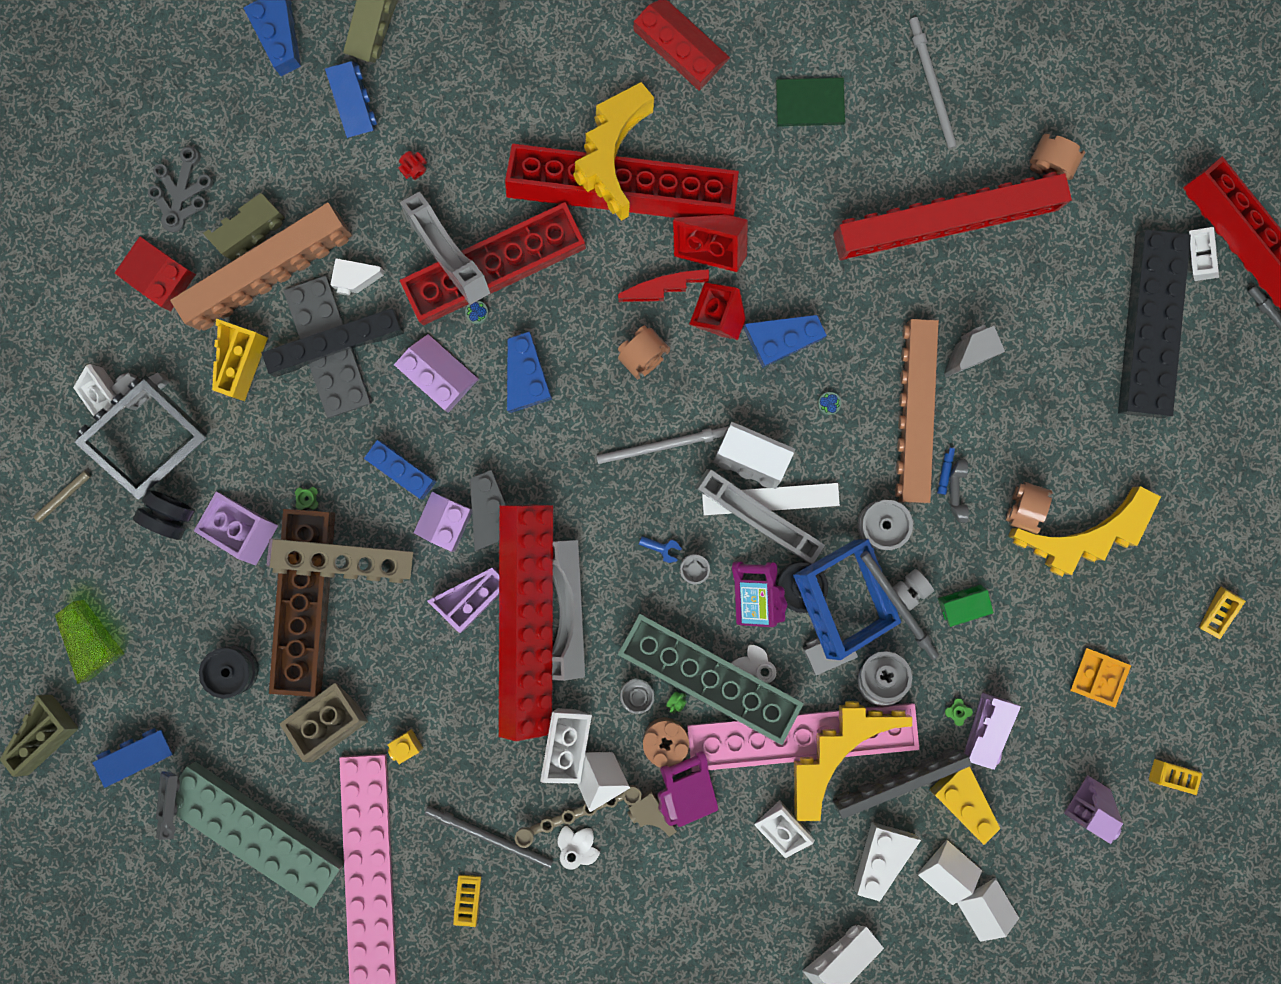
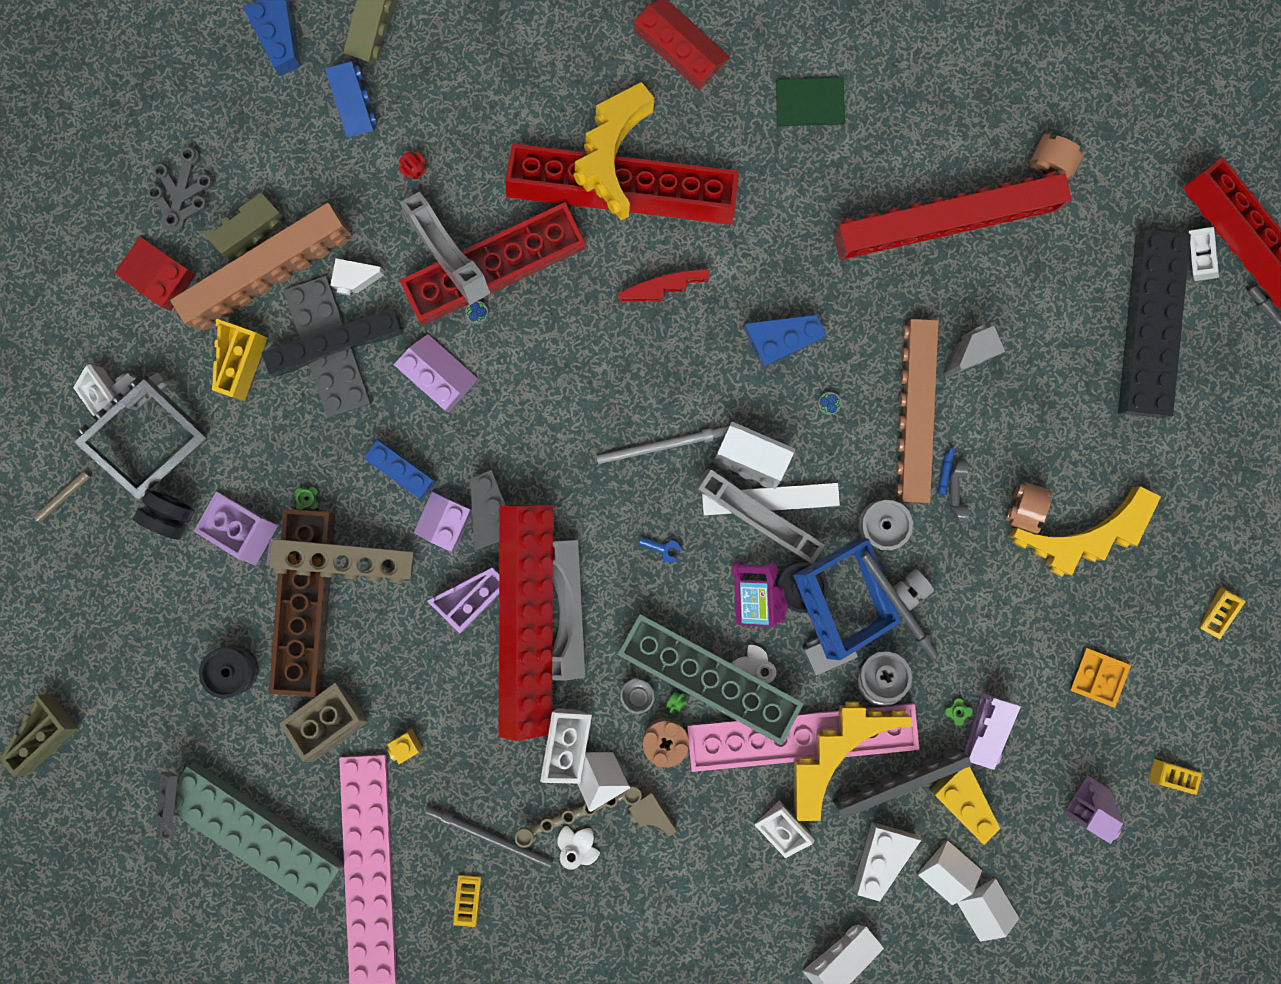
(86, 641): clear neon green wedge -> none
(132, 757): blue wedge -> none
(525, 375): blue wedge -> none
(642, 352): nougat brick -> none
(689, 796): magenta piece -> none
(694, 569): light grey wheel -> none
(711, 240): red slope -> none
(719, 311): red slope -> none
(920, 43): light grey bar -> none
(966, 605): green hinge -> none

